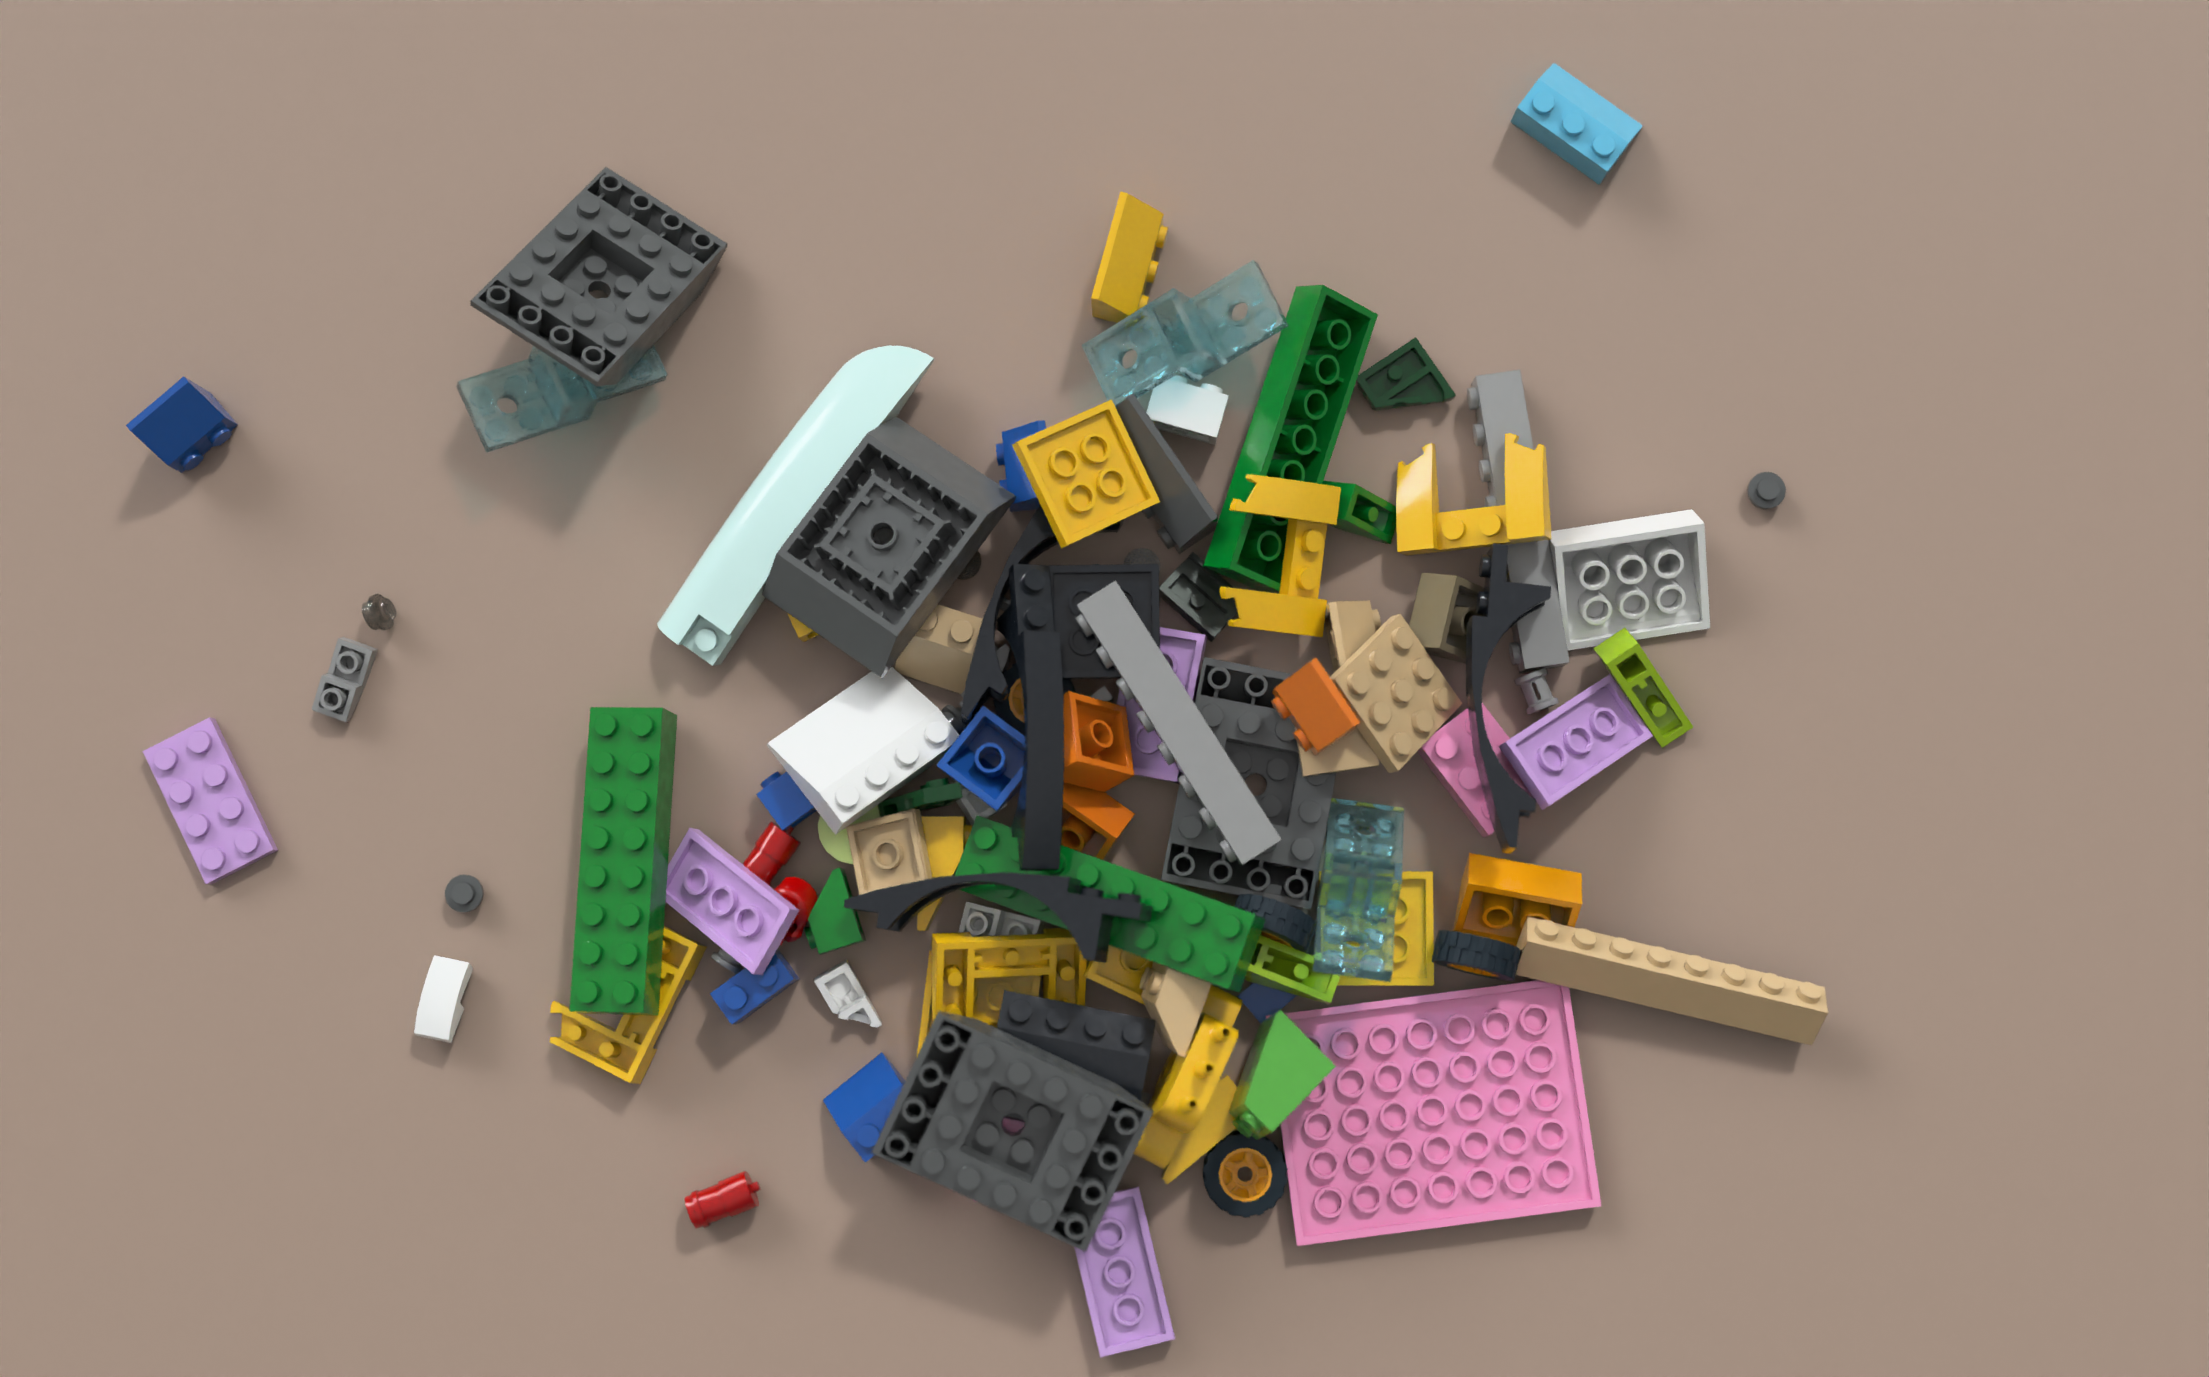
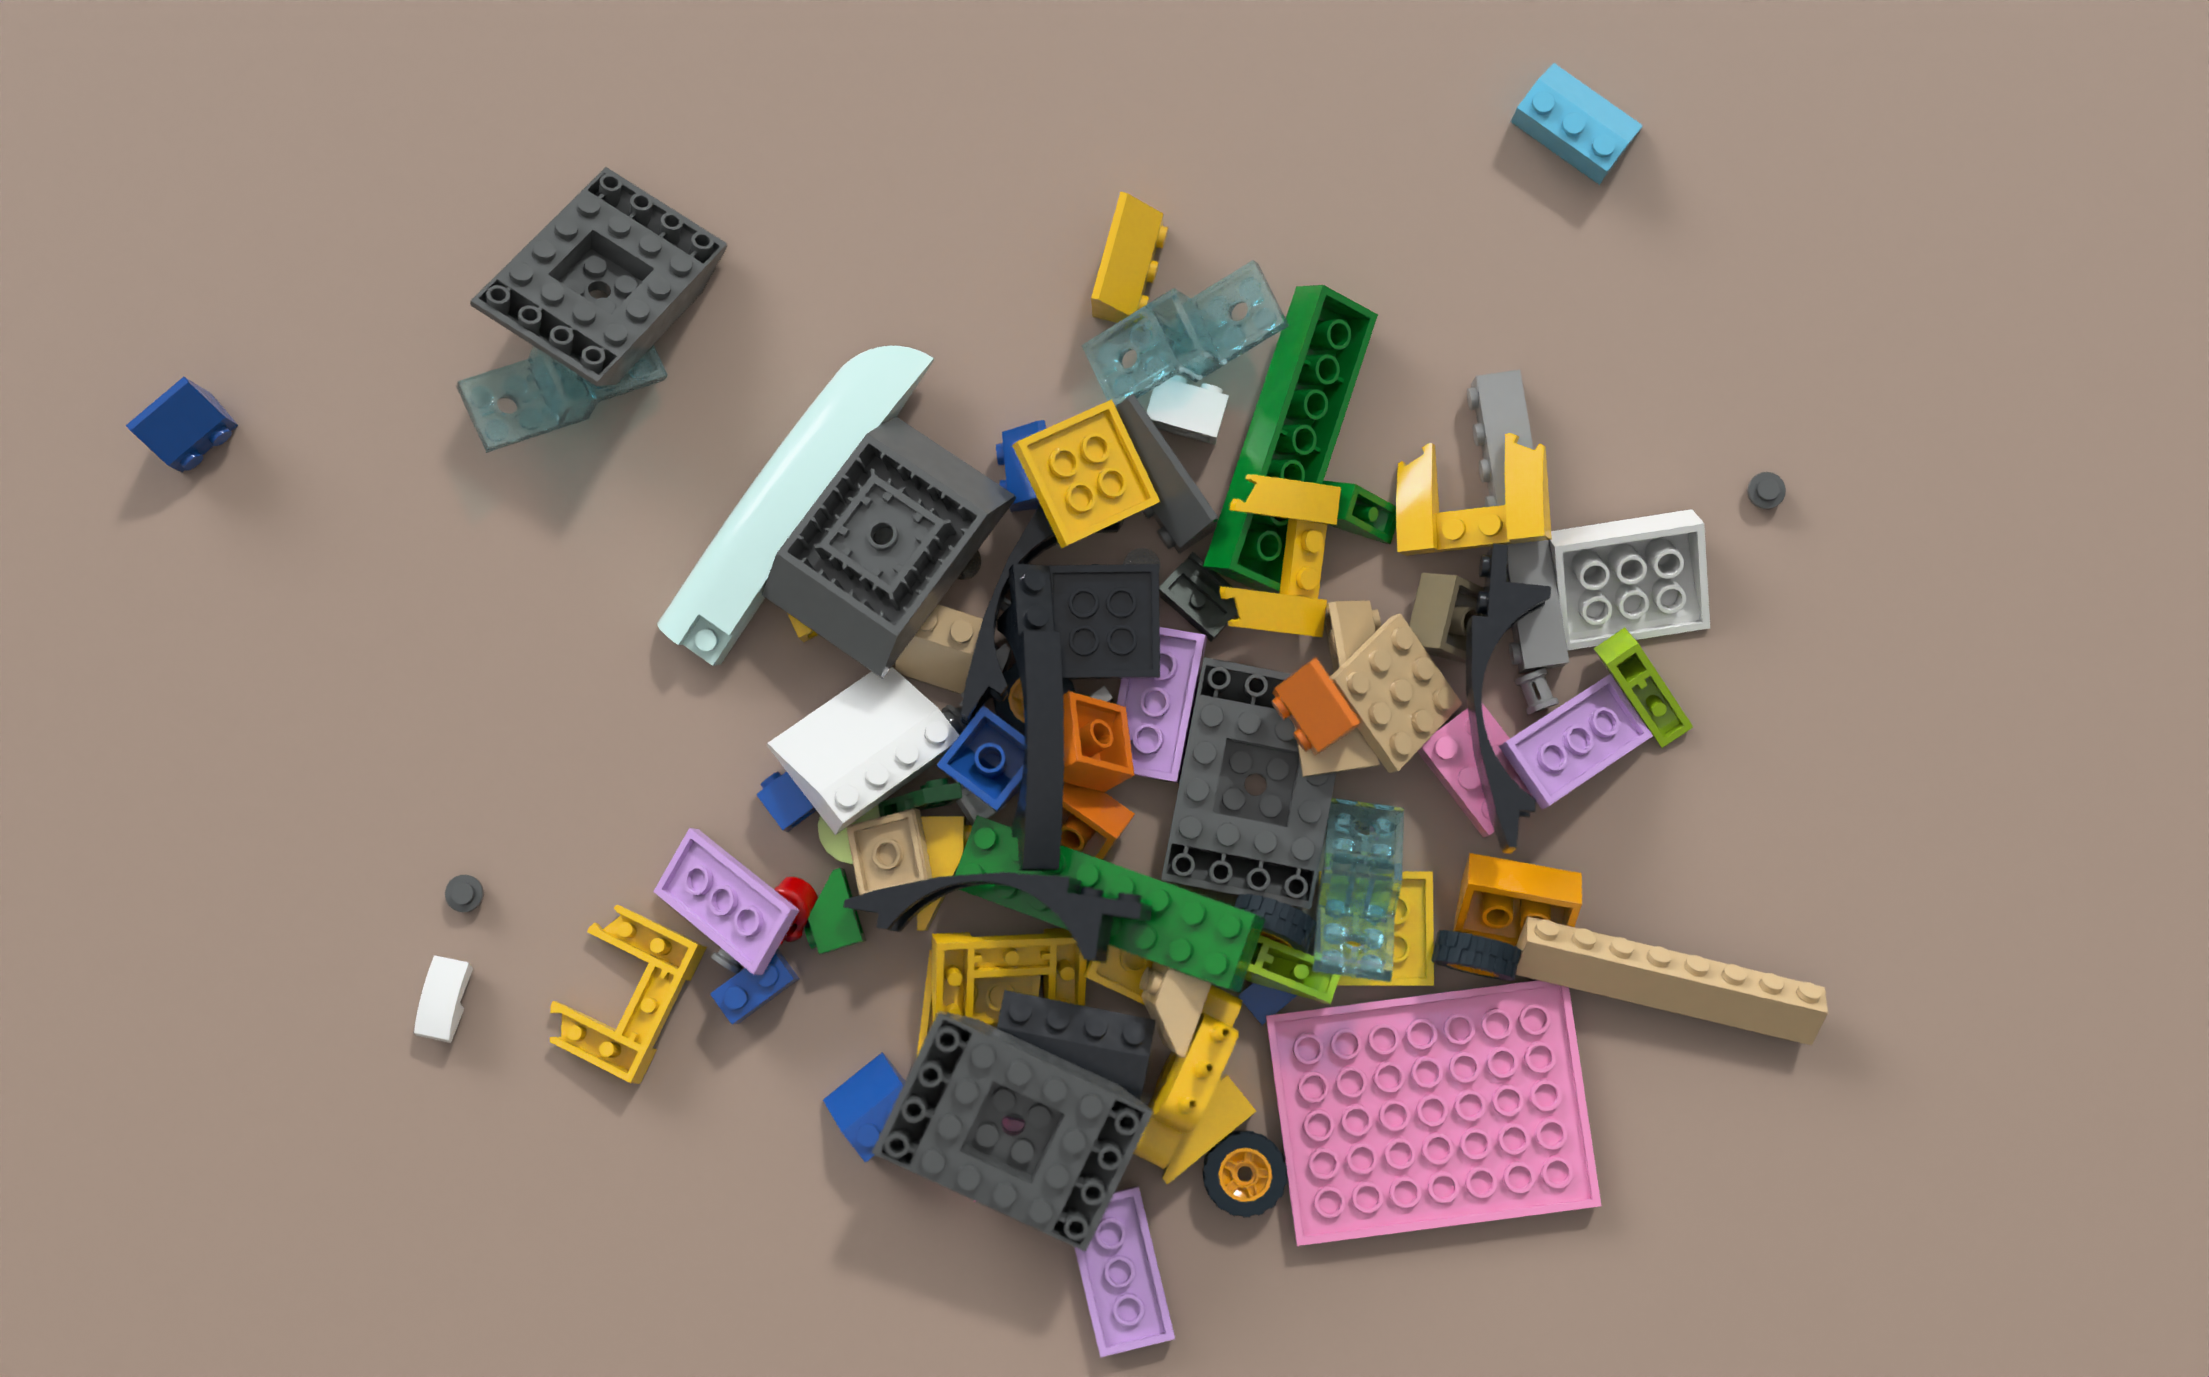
(210, 801): lavender plate -> none
(345, 680): light grey slope -> none
(379, 612): clear smoke plate -> none
(623, 861): green brick -> none
(722, 1200): red piece -> none
(771, 852): red piece -> none
(846, 995): white slope -> none
(993, 922): white slope -> none
(1177, 723): light grey brick -> none
(1276, 1076): bright green slope -> none
(1404, 380): dark green wing -> none

